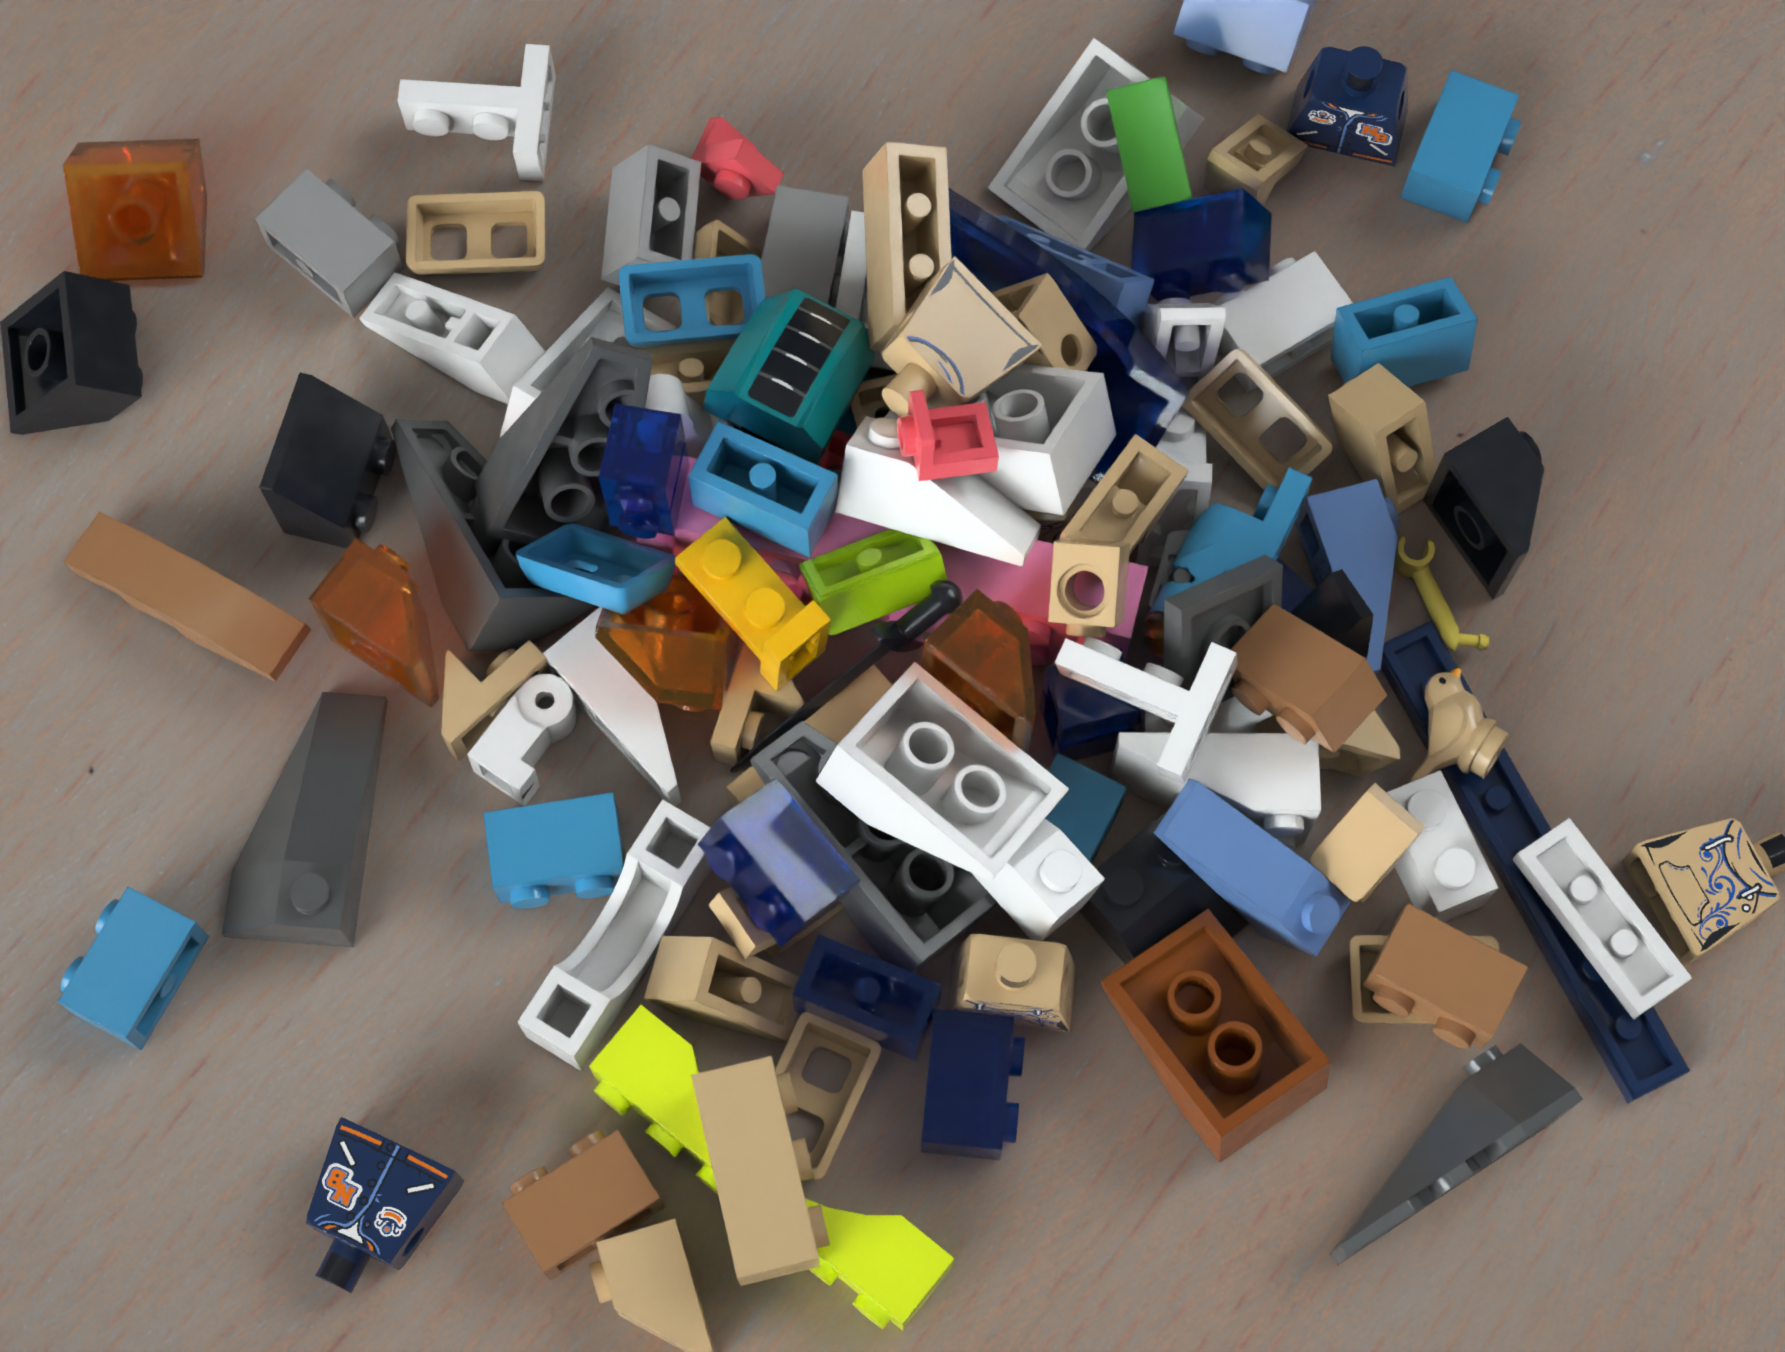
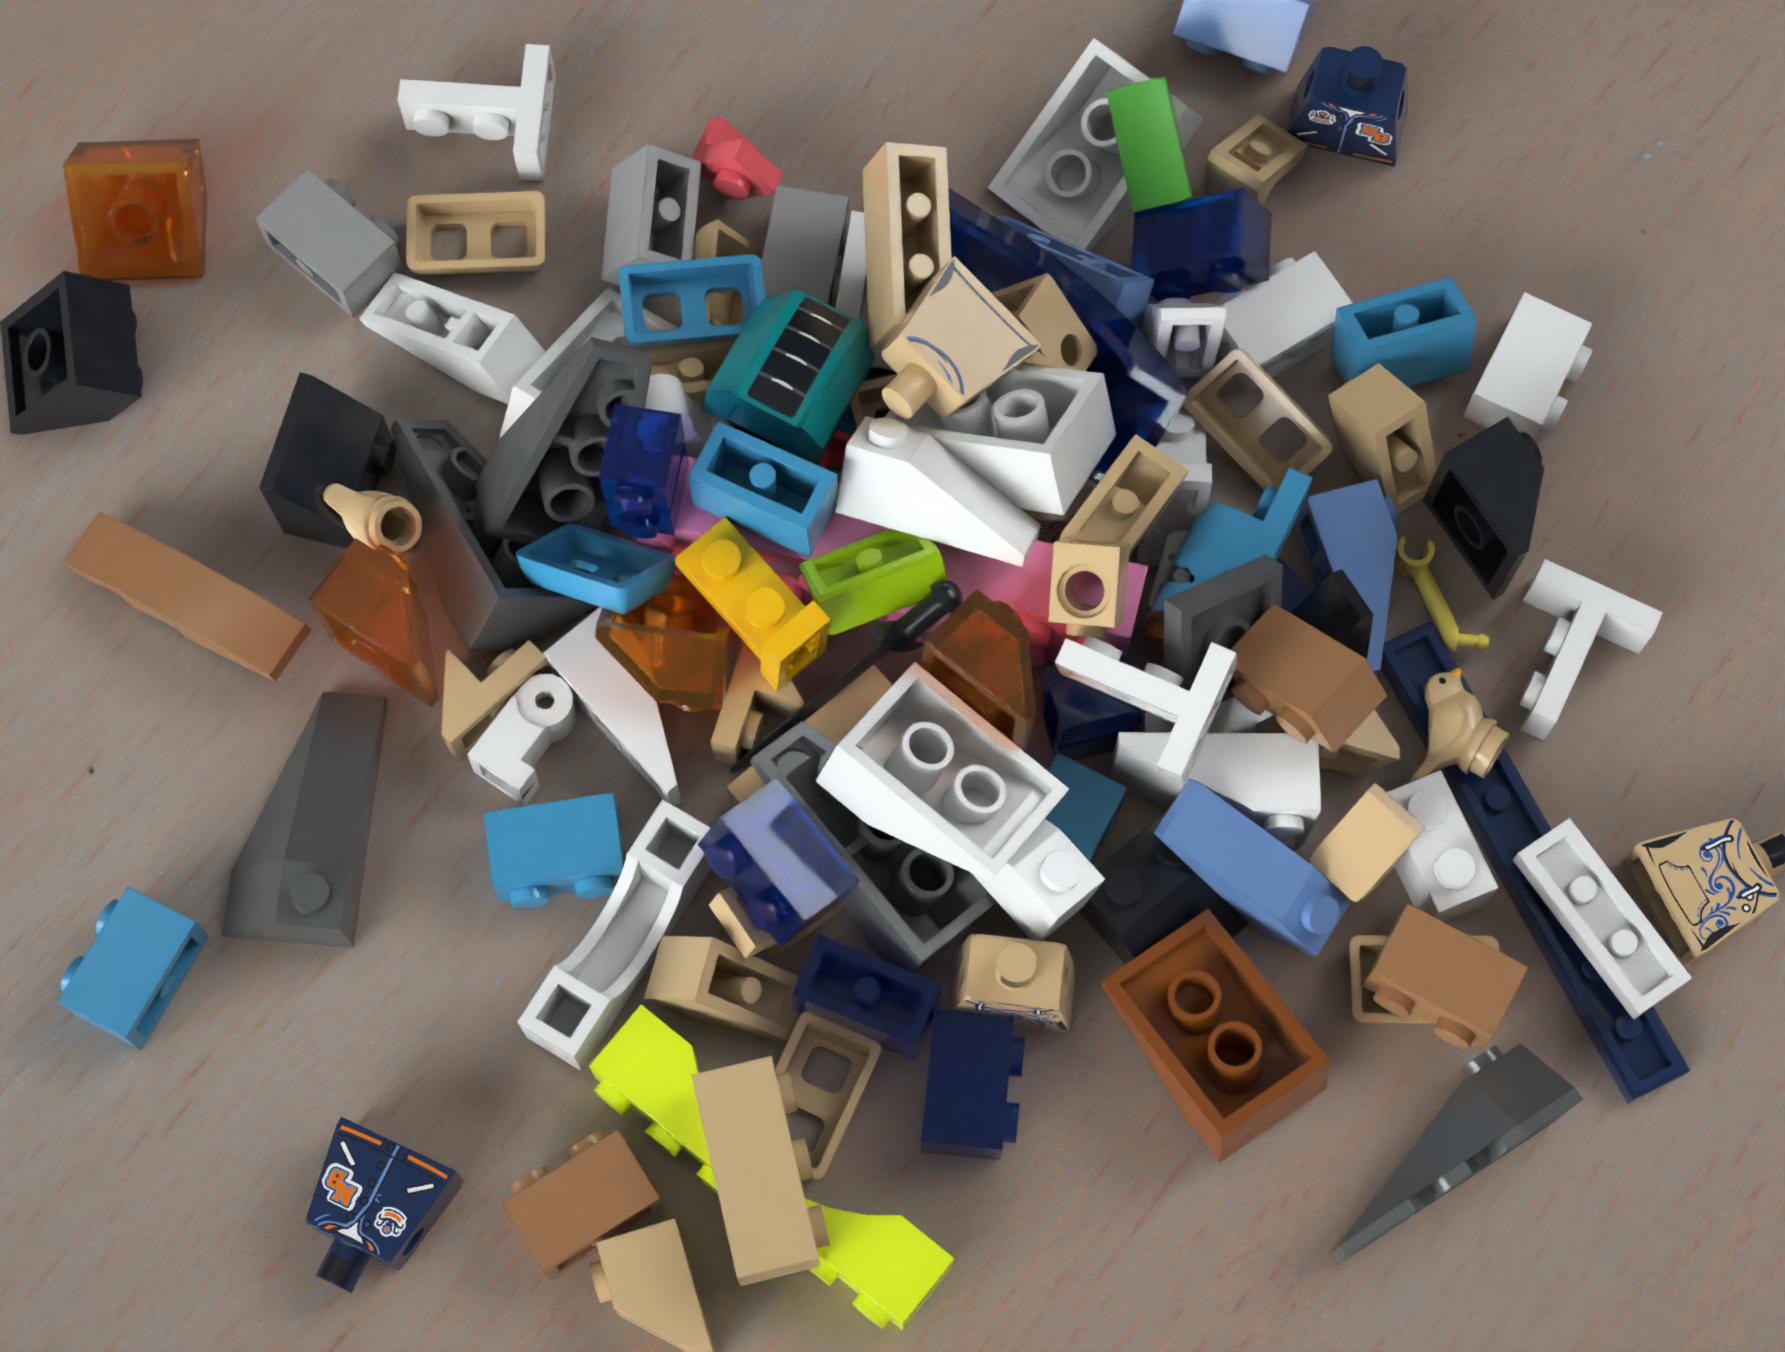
(376, 517): none -> tan animal
(947, 439): coral bracket -> none
(1460, 145): dark azure brick -> none
(1529, 368): none -> white brick
(1582, 613): none -> white bracket

